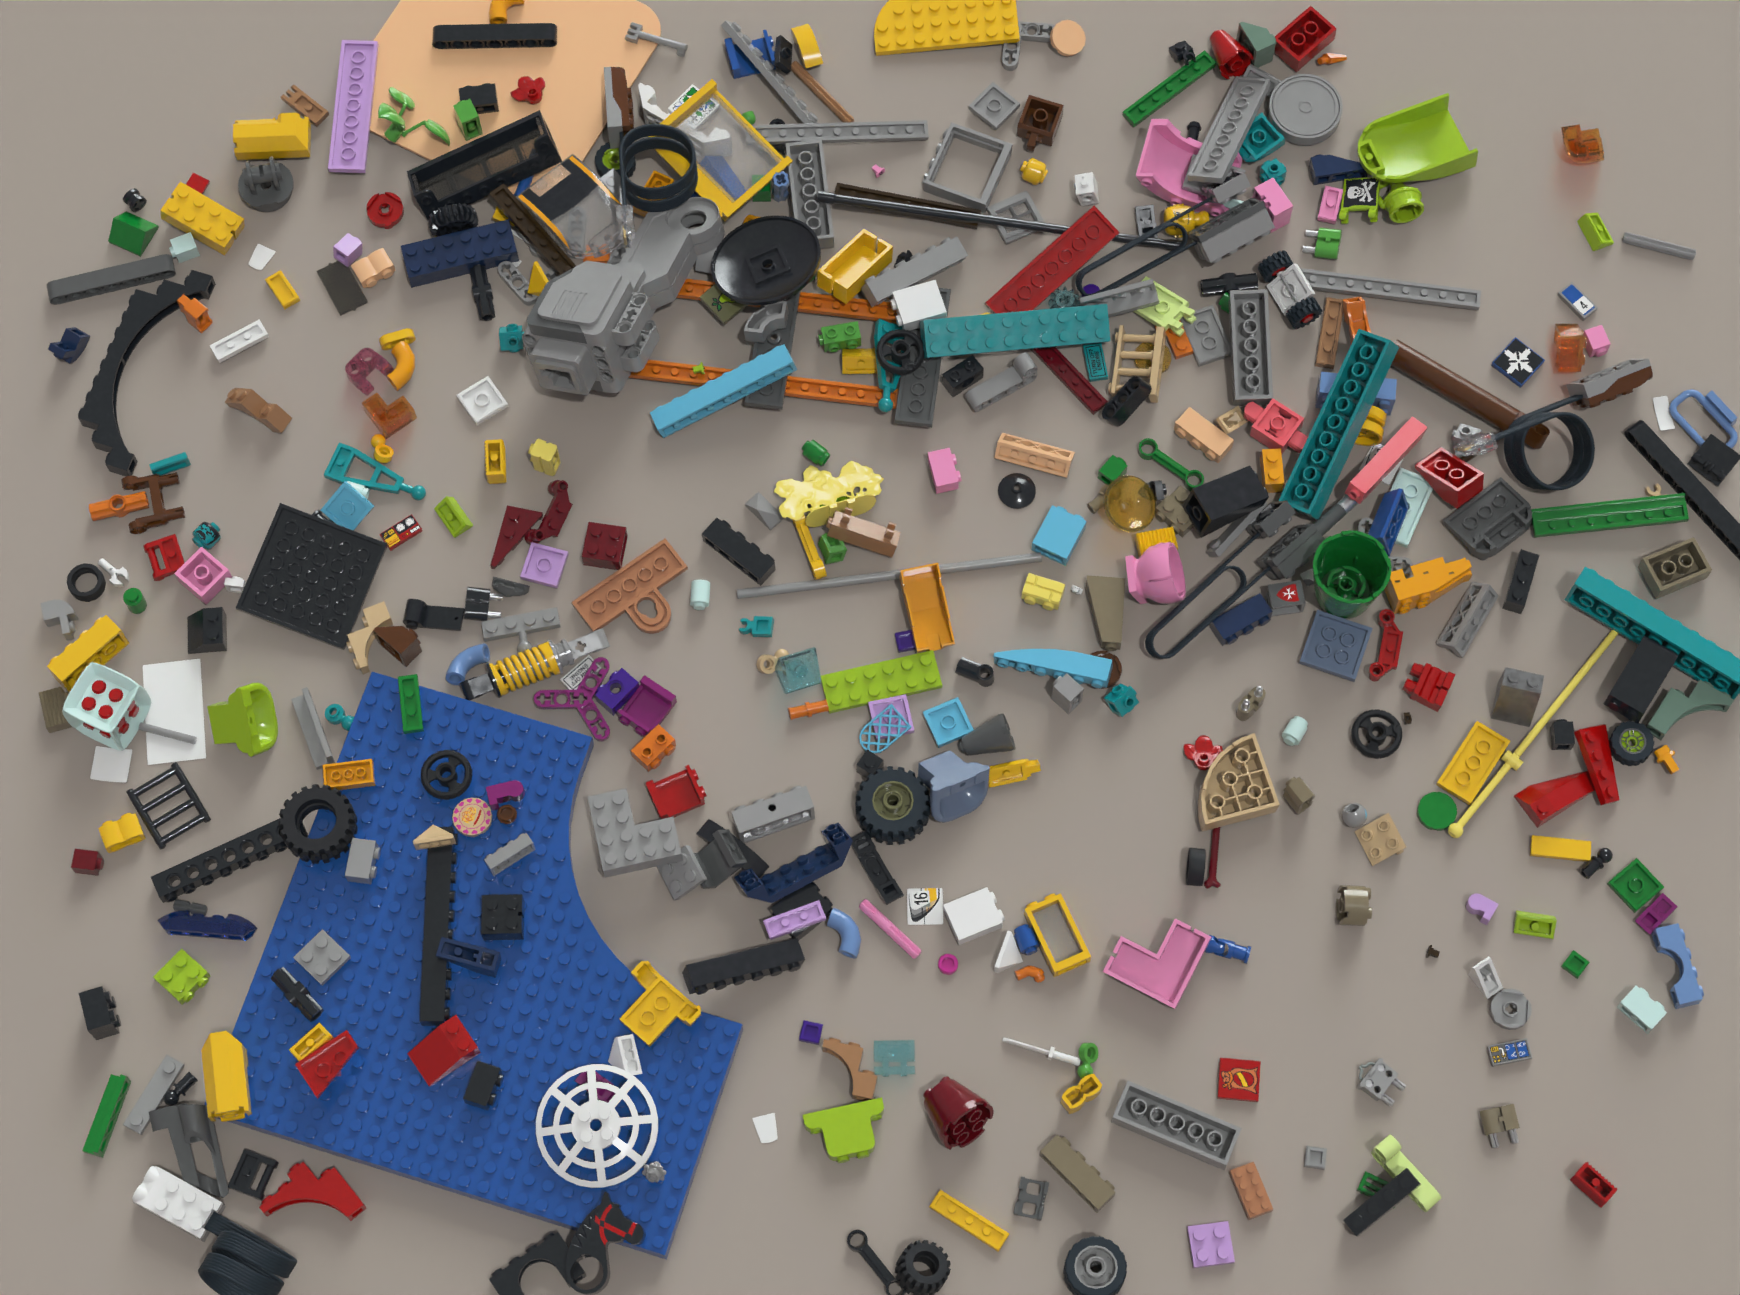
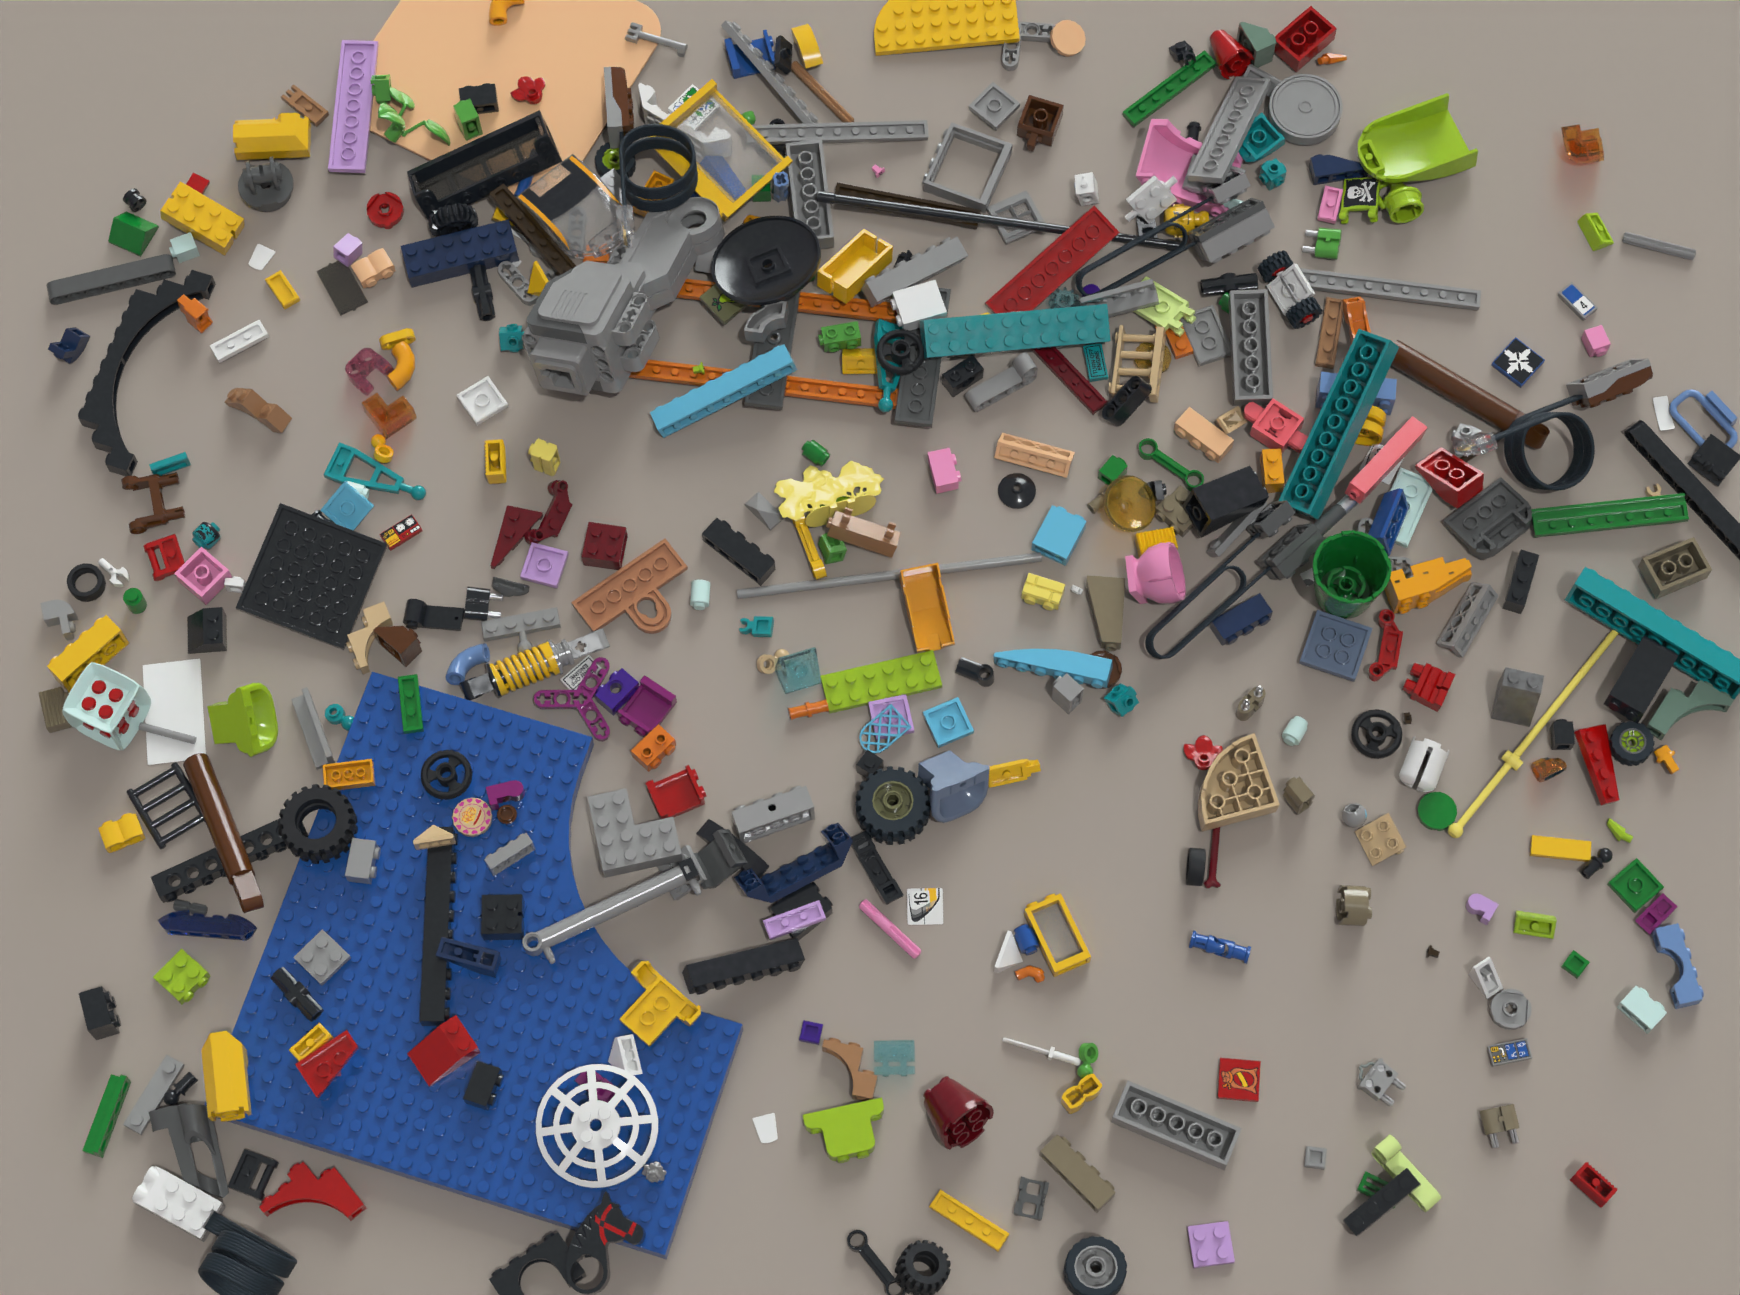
(87, 862): dark red brick -> none
(107, 508): orange piece -> none
(111, 764): white sticker -> none
(223, 831): none -> reddish brown piece
(381, 88): none -> bright green brick
(453, 516): lime slope -> none
(494, 36): black beam -> none
(607, 909): none -> light grey piece
(848, 932): medium blue cylinder -> none
(905, 641): dark purple tile -> none
(948, 964): dark pink tile -> none
(973, 915): white brick -> none
(988, 738): dark grey cone -> none
(1033, 171): yellow head -> none
(1151, 199): none -> white plate
(1164, 973): bright pink piece -> none
(1251, 1190): nougat piece -> none
(1275, 201): bright pink piece -> none
(1285, 598): piece -> none
(1433, 767): none -> white cylinder
(1473, 763): yellow plate -> none
(1547, 768): none -> clear orange rock
(1552, 797): red wedge -> none
(1570, 345): clear orange brick -> none
(1619, 831): none -> lime bar

